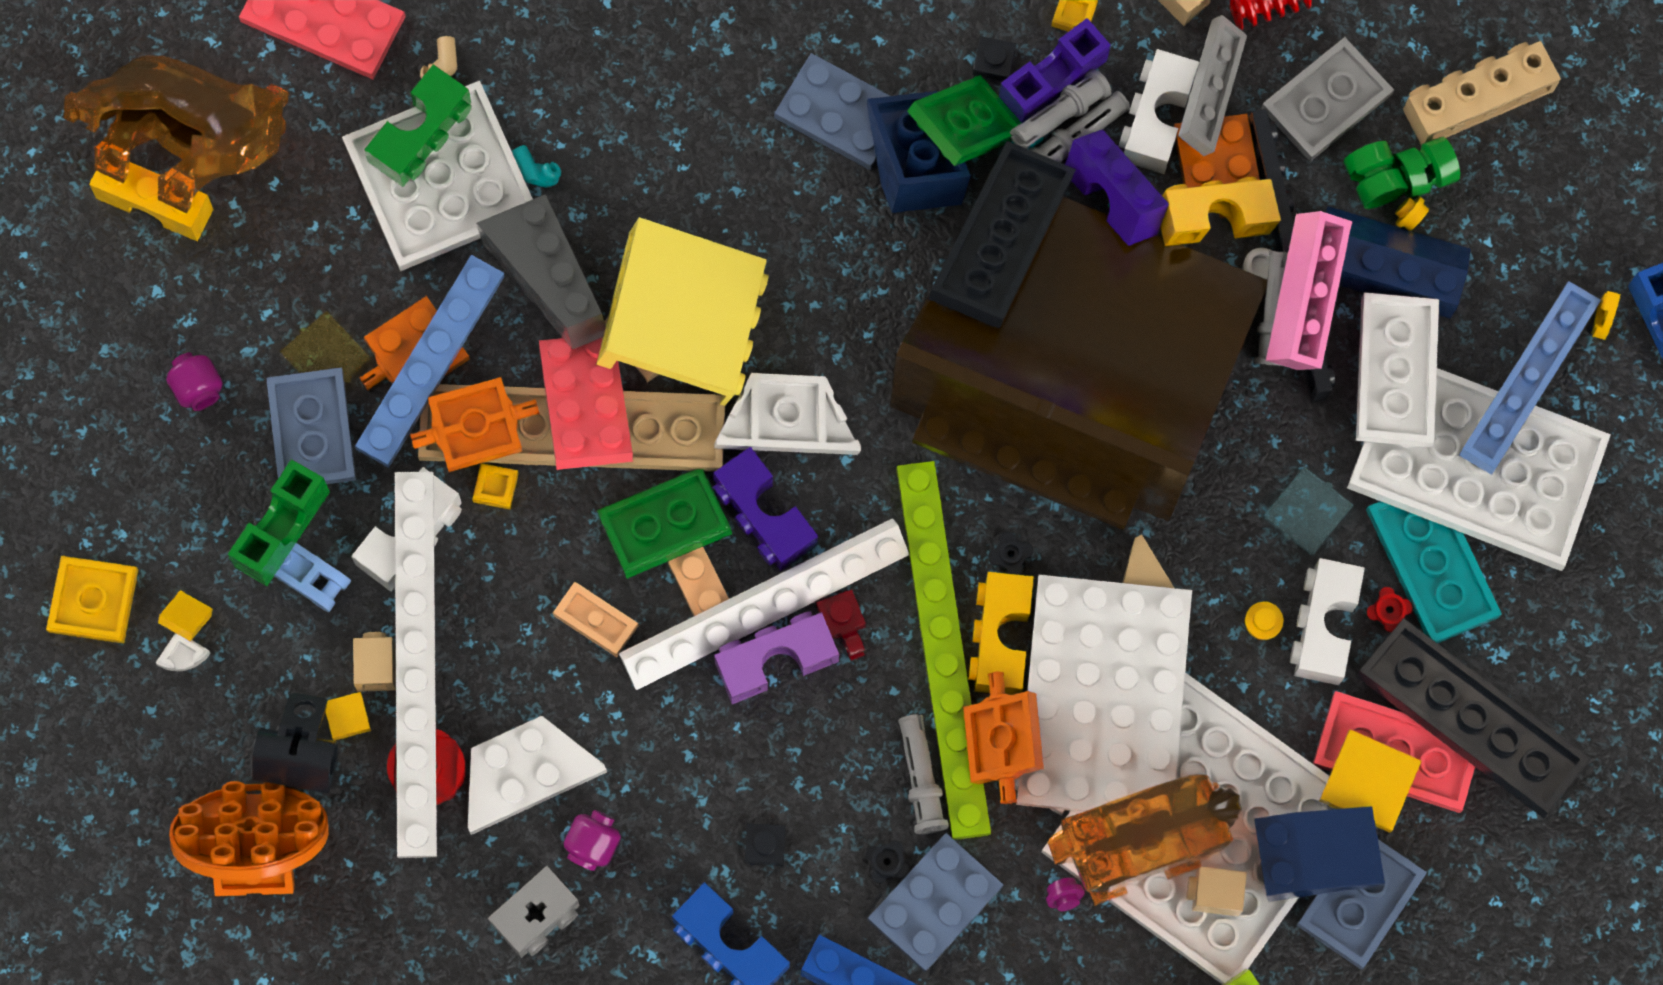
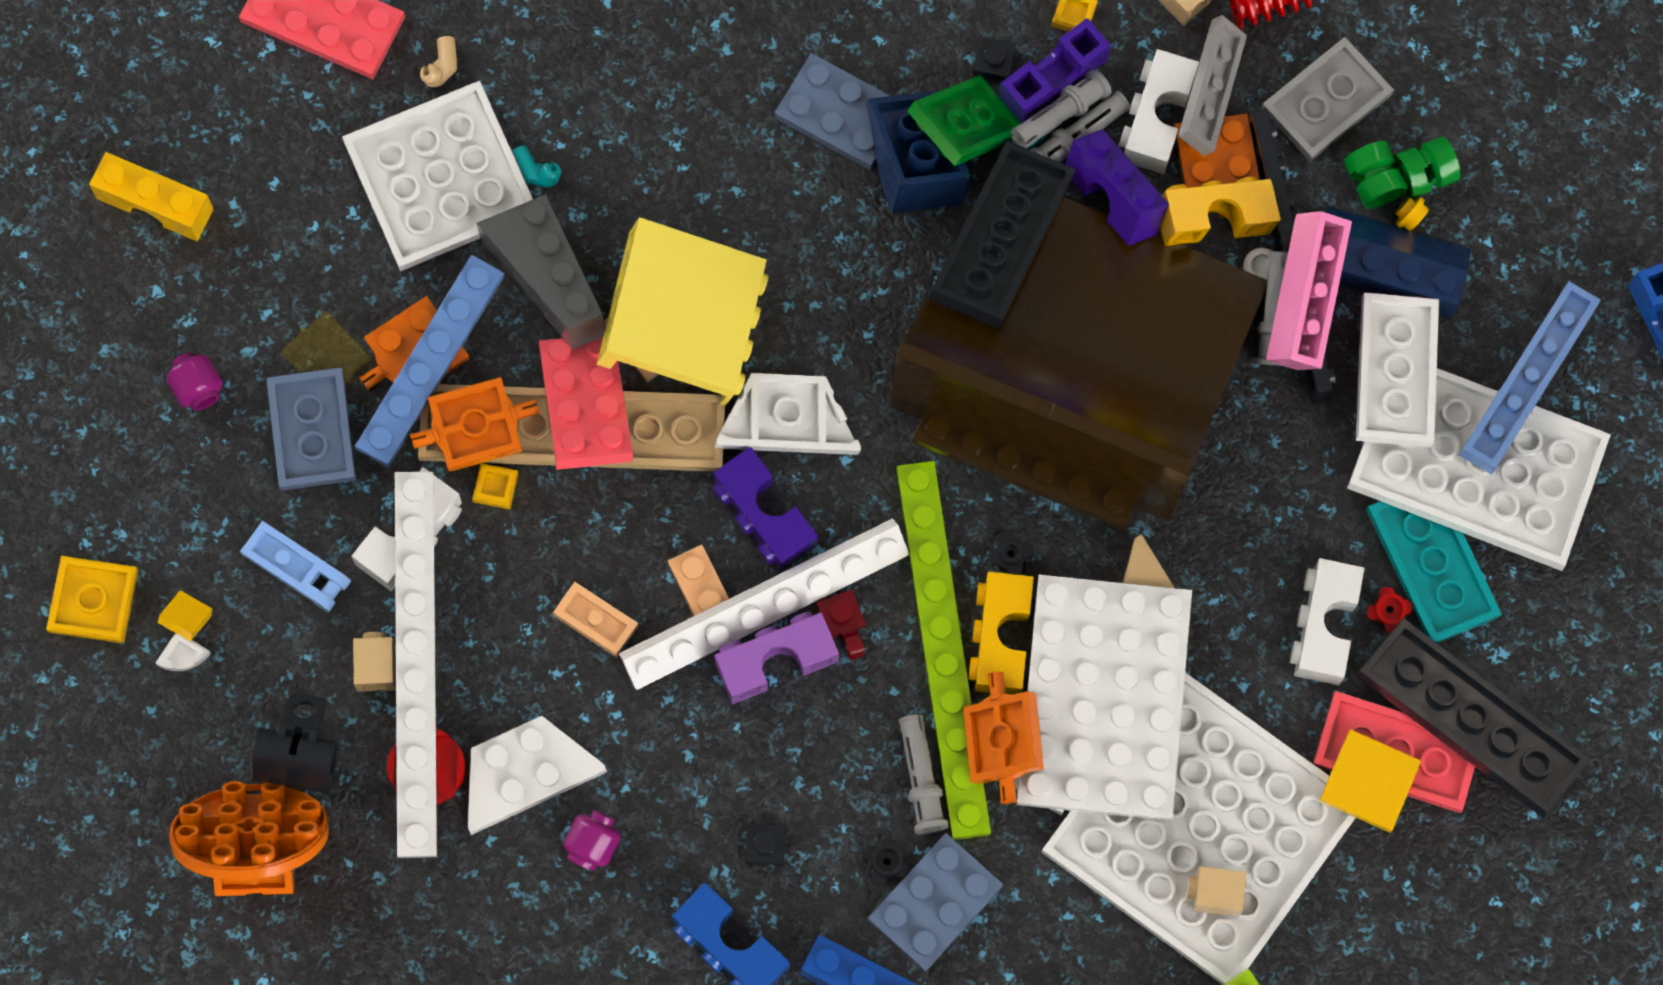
(190, 112): clear orange piece -> none
(293, 505): green arch -> none
(347, 716): yellow tile -> none
(404, 153): green arch -> none
(540, 892): light grey brick -> none
(664, 522): green tile -> none
(1064, 894): magenta plate -> none
(1147, 834): clear orange piece -> none
(1264, 620): yellow plate -> none
(1308, 511): clear light blue piece -> none
(1318, 852): dark blue slope -> none
(1359, 918): sand blue plate -> none
(1482, 92): tan brick -> none
(1605, 314): yellow tile -> none

